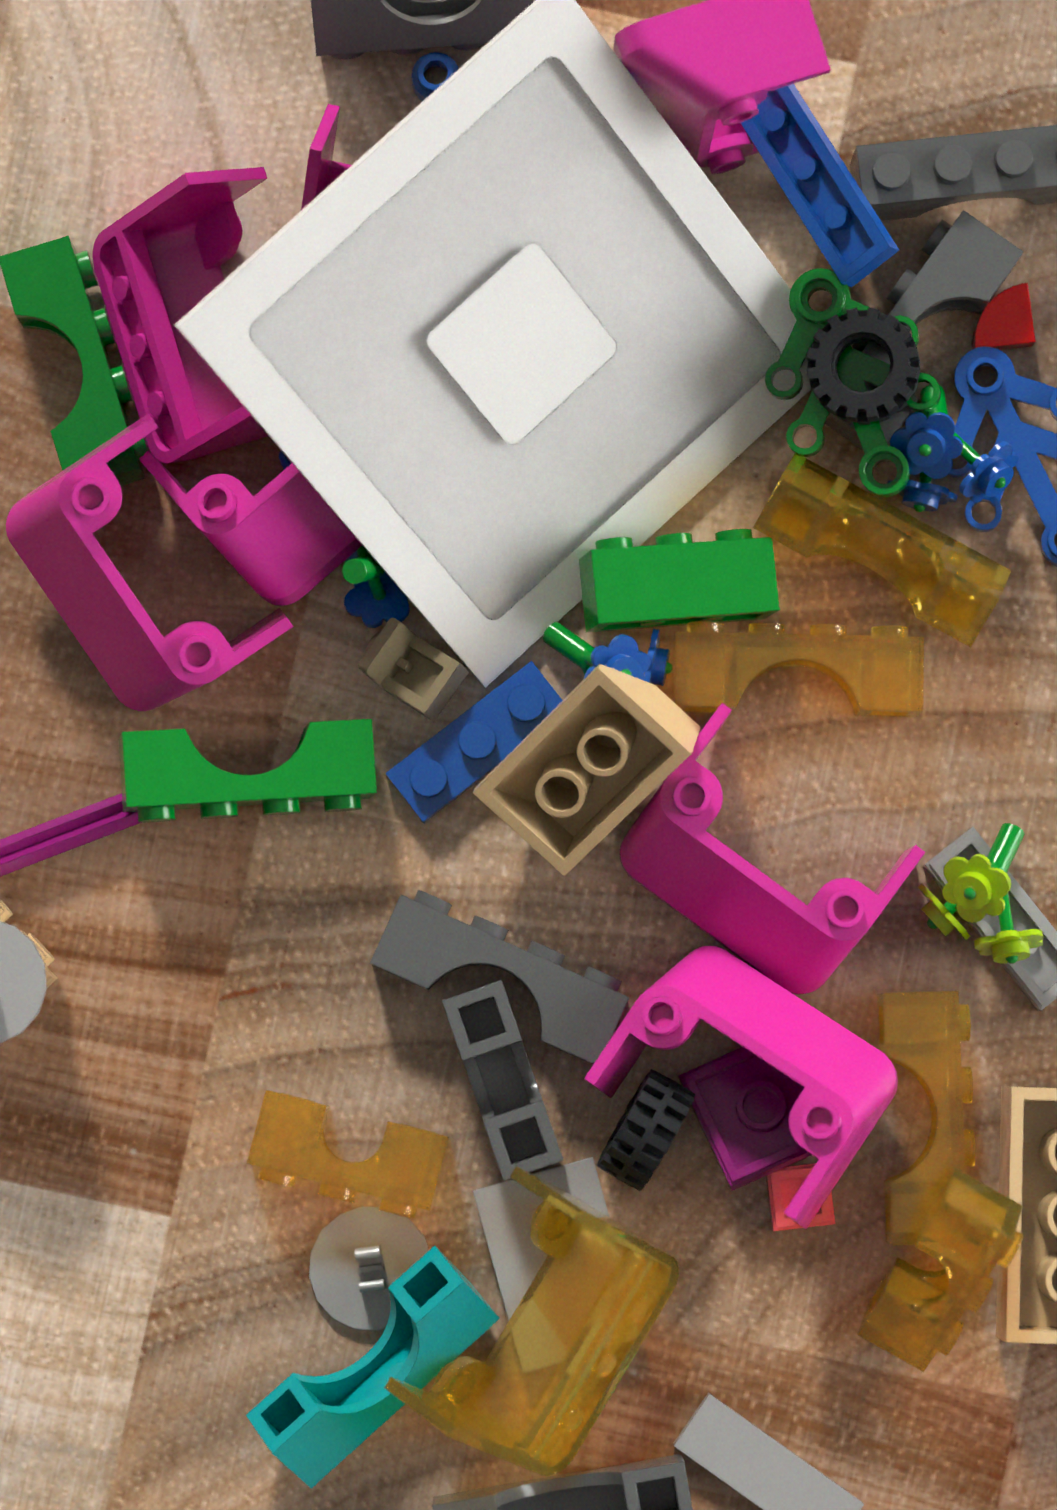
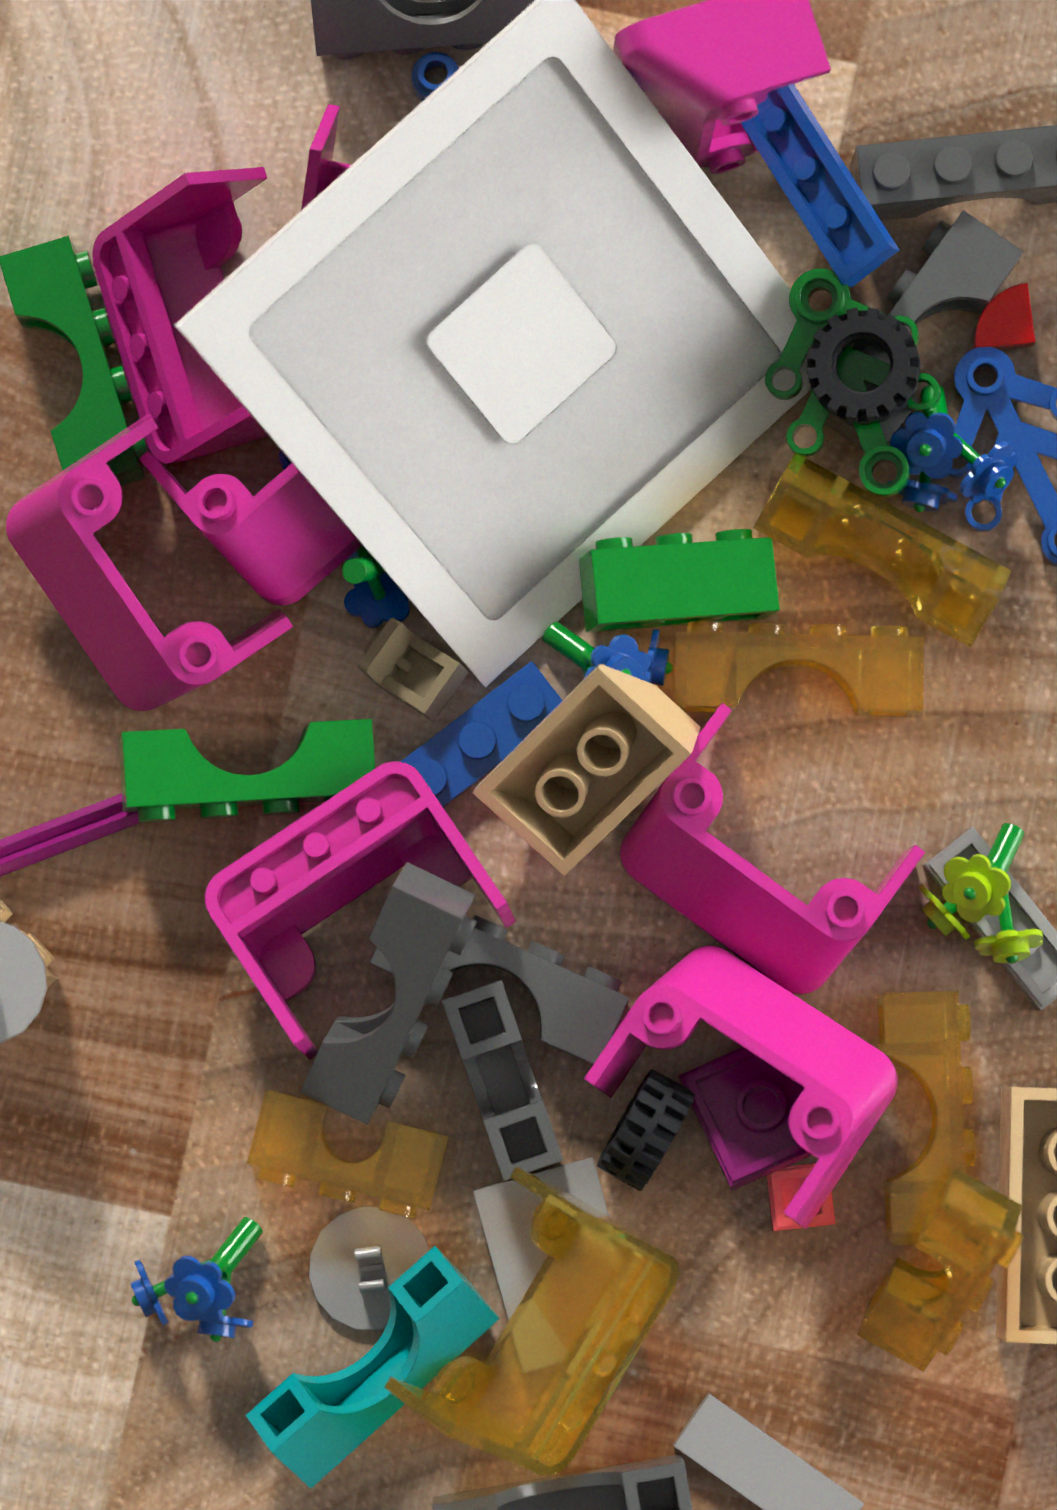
(201, 1289): none -> blue plant
(326, 863): none -> dark pink windscreen
(415, 933): none -> dark grey arch

